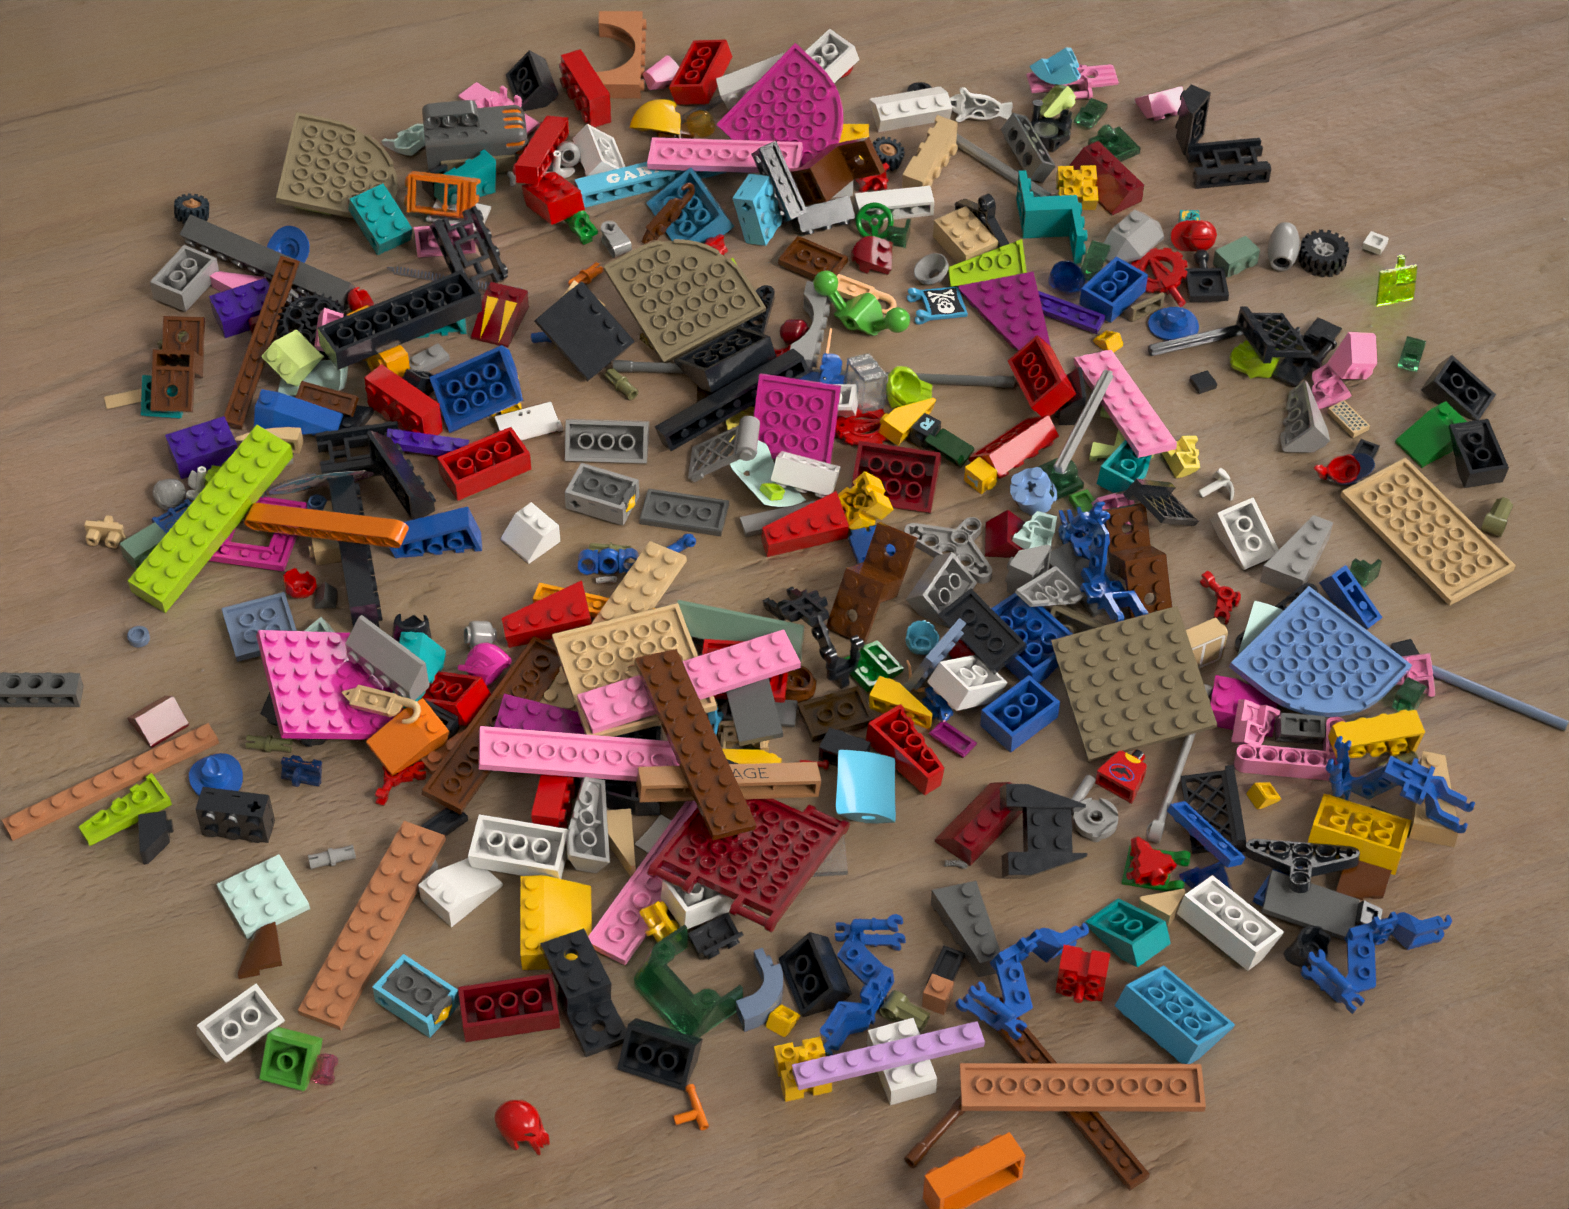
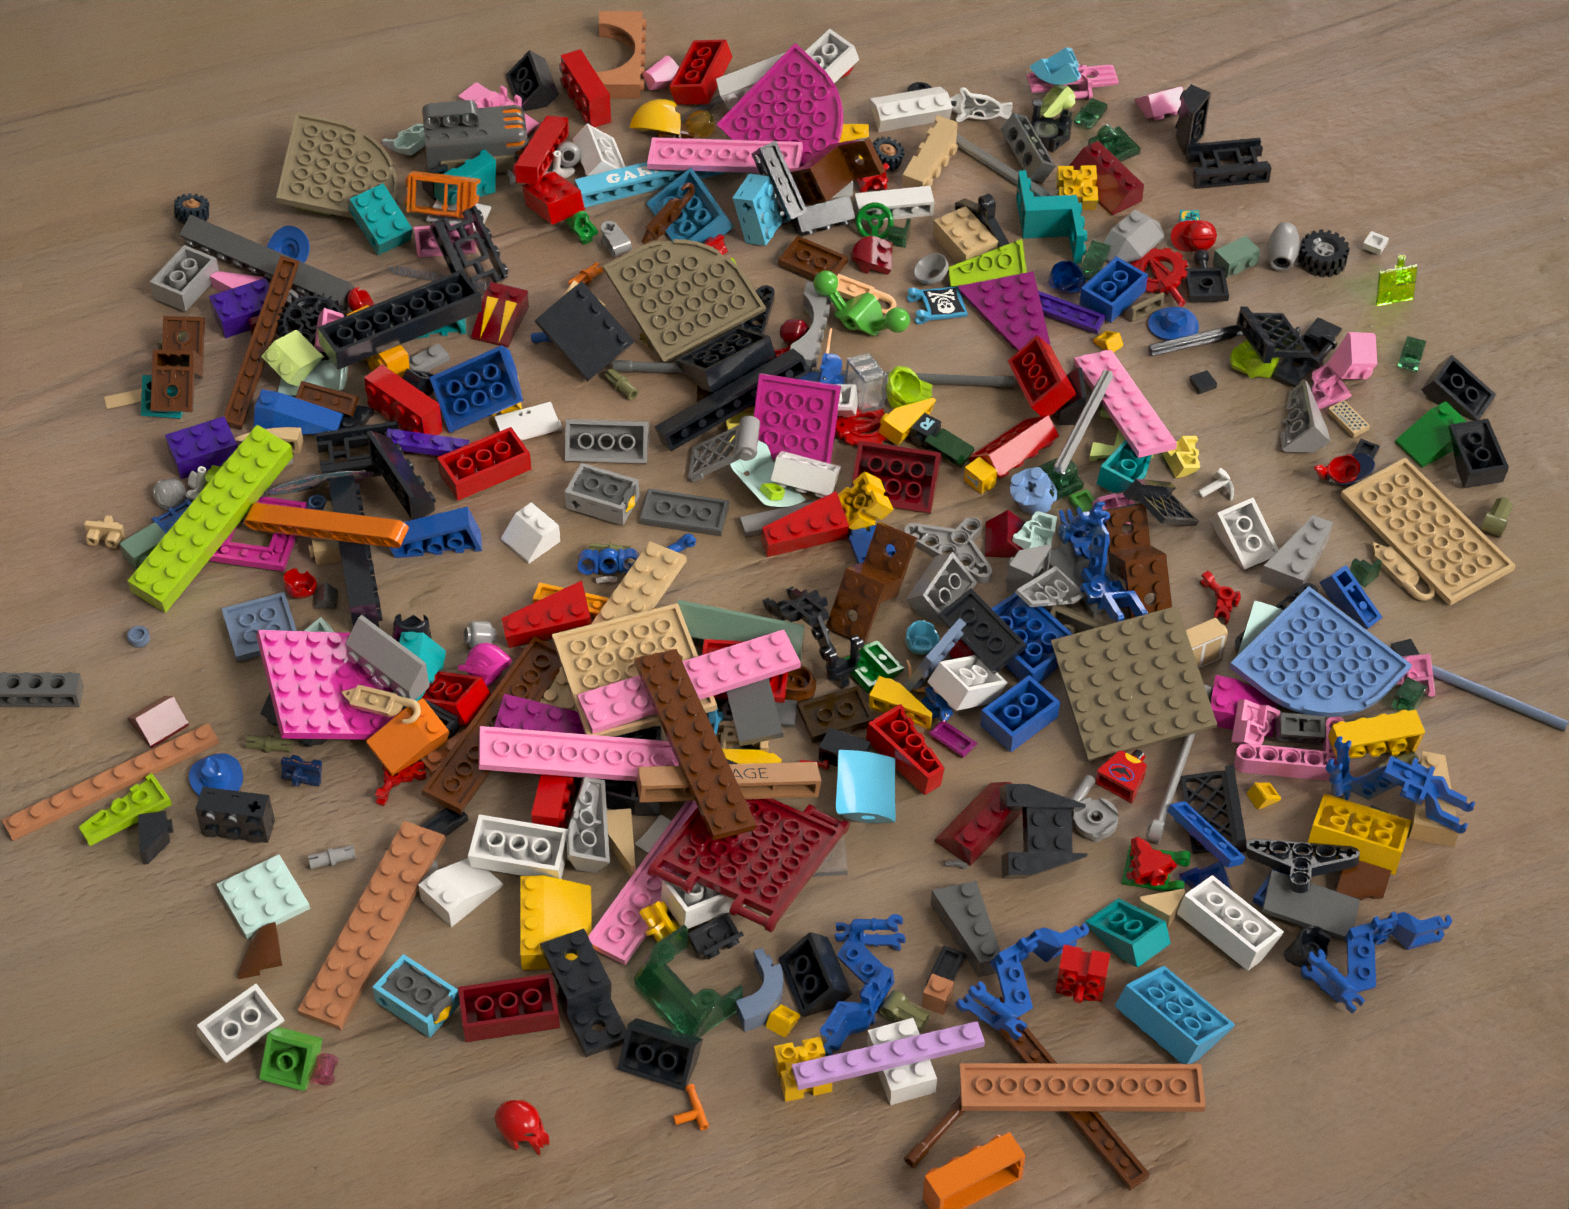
(1366, 912): plate -> none
(1400, 571): none -> tan plate

